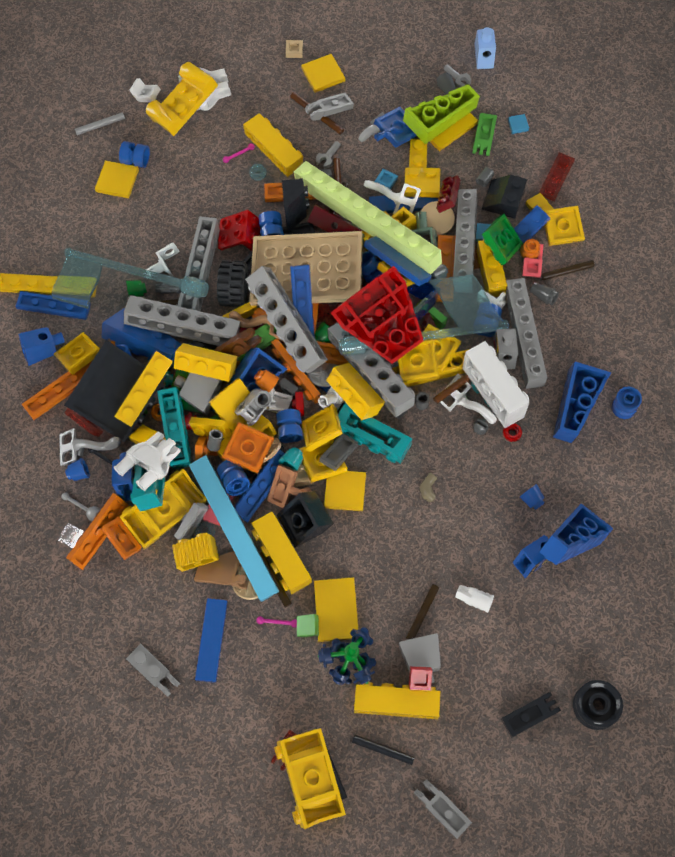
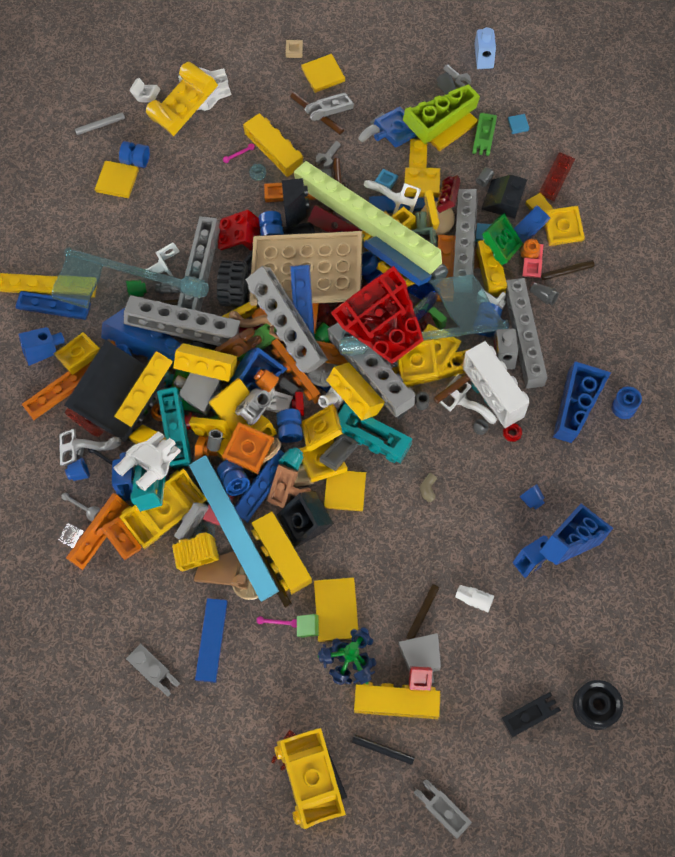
(431, 209): none -> yellow tile

